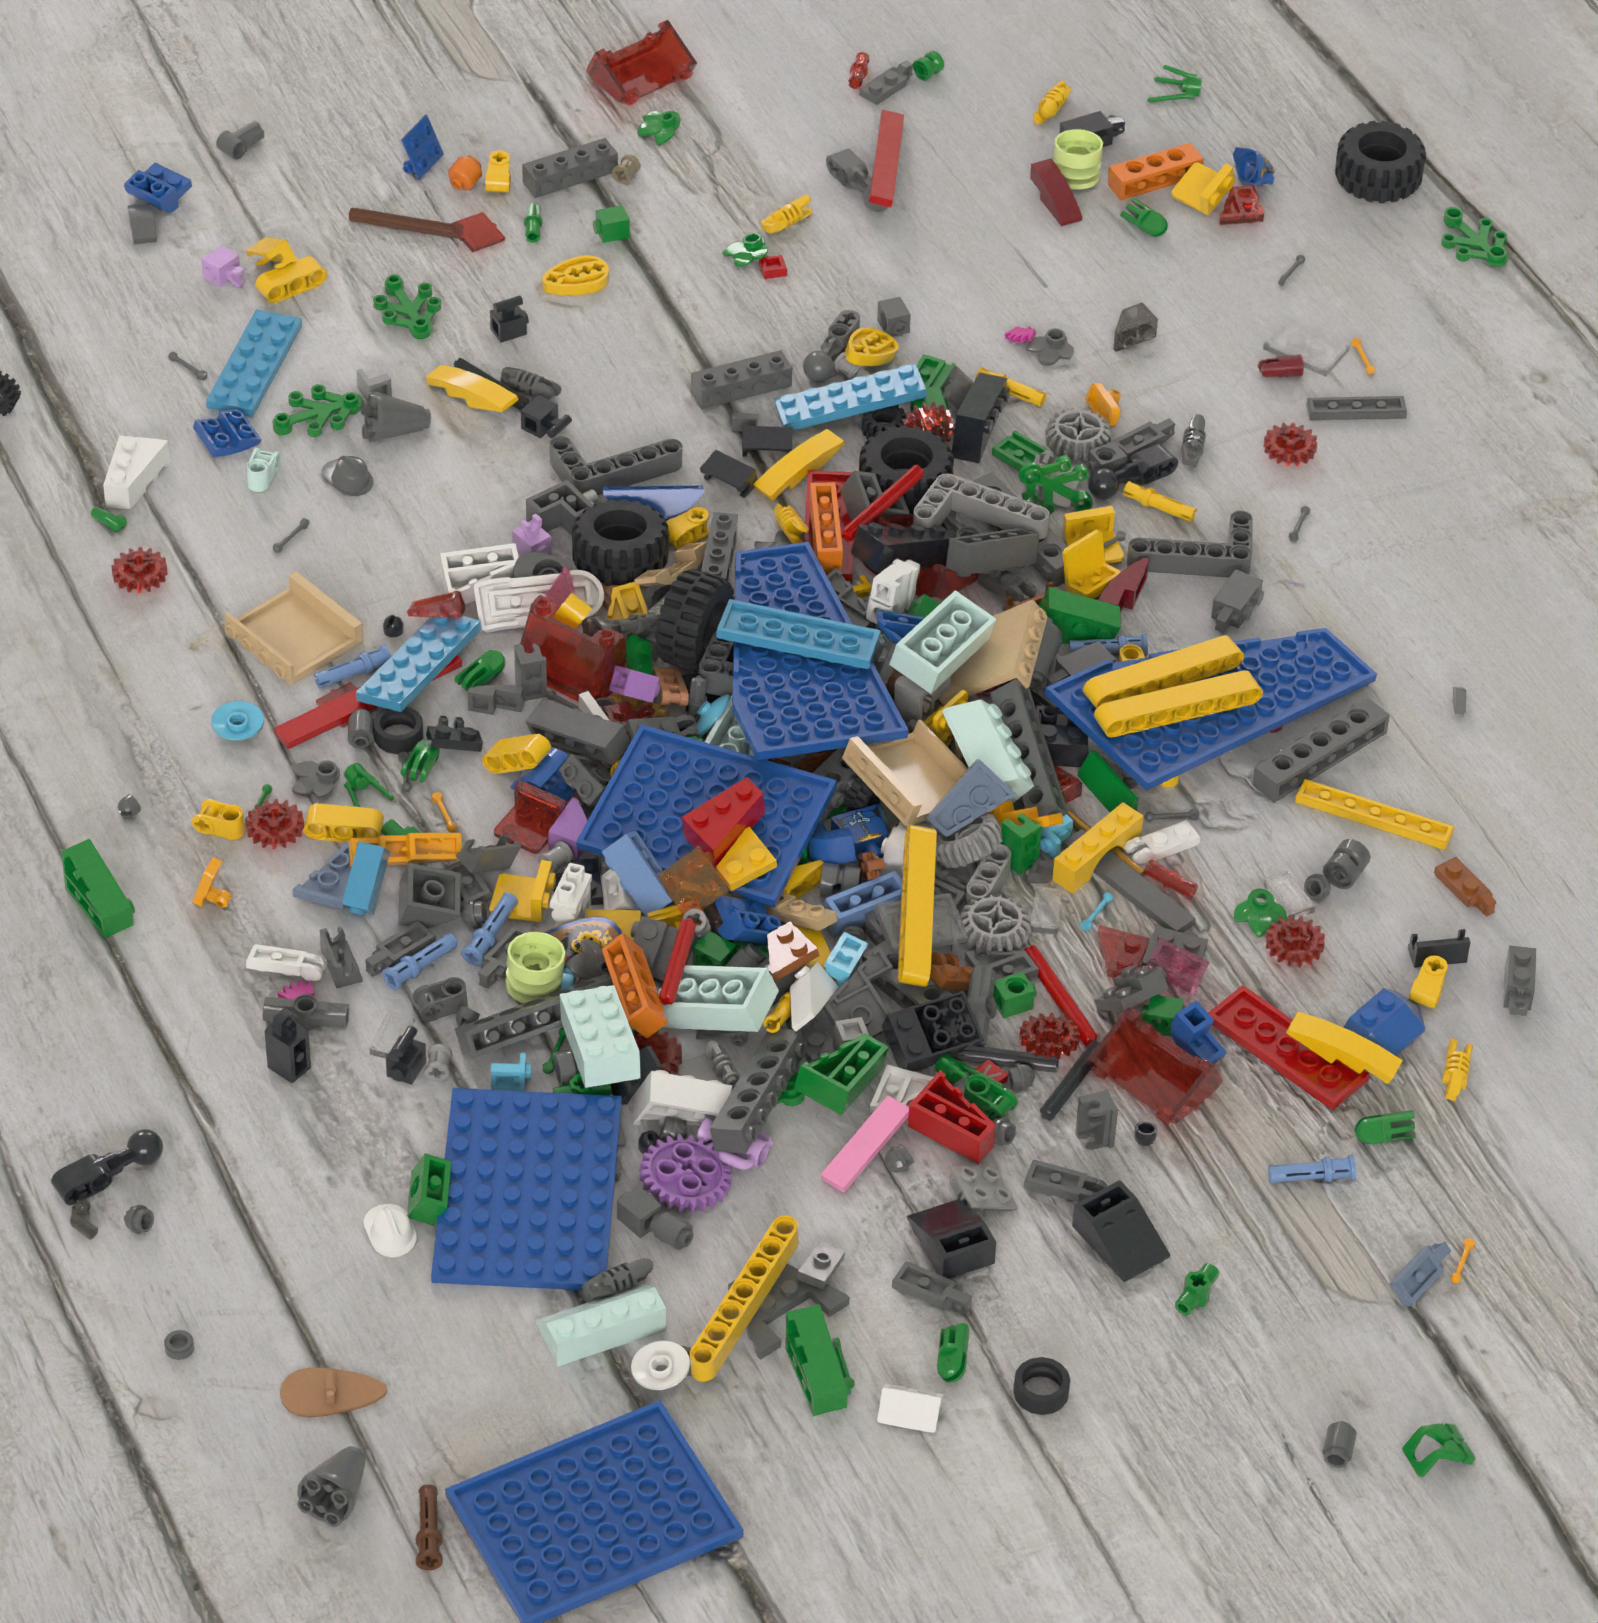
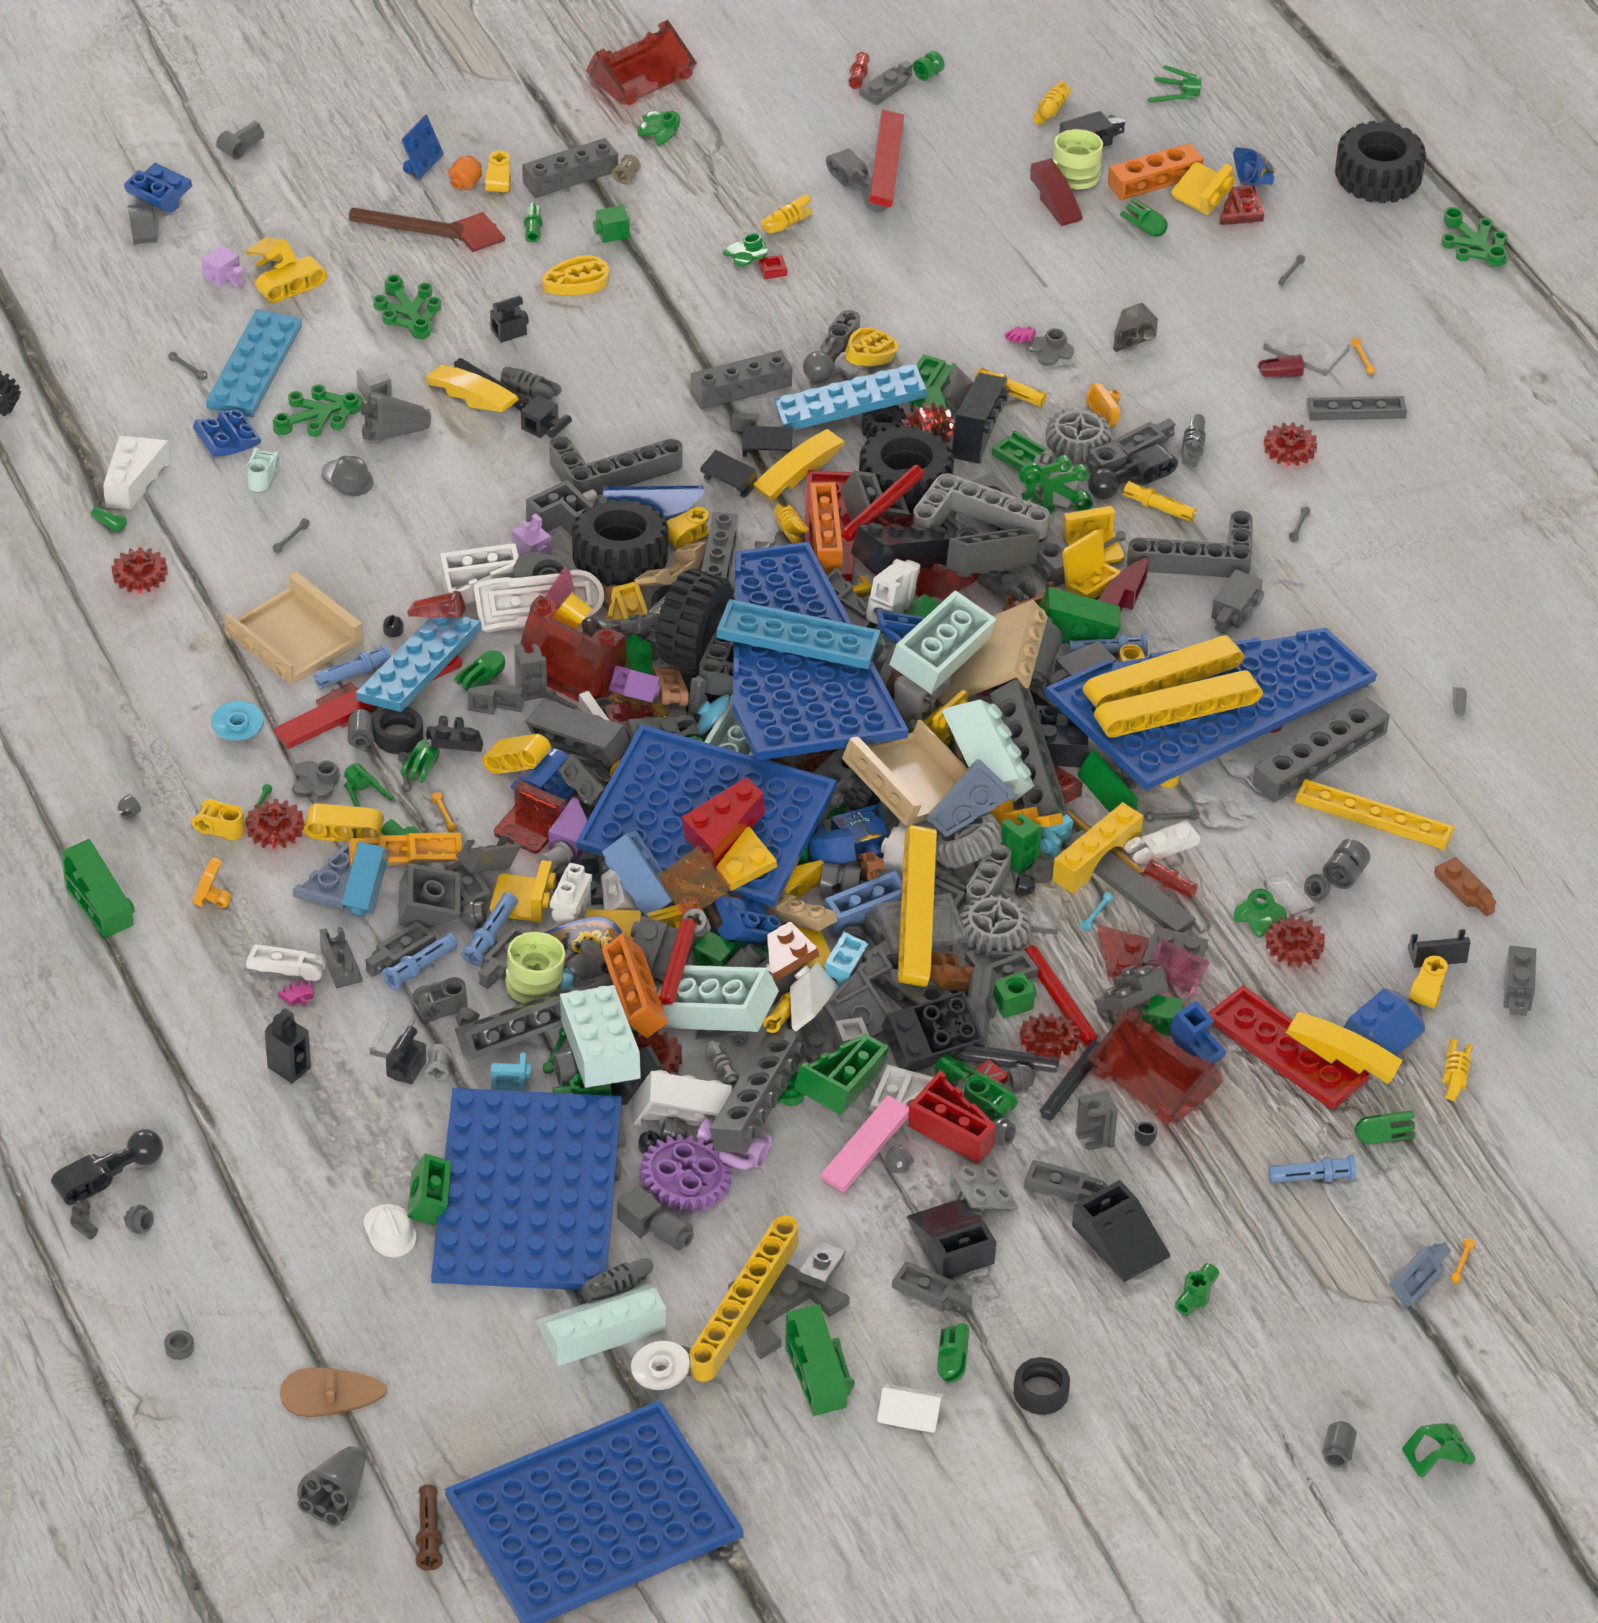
(308, 1011): dark grey piece -> none
(893, 316): dark grey brick -> none
(1024, 885): none -> black hinge

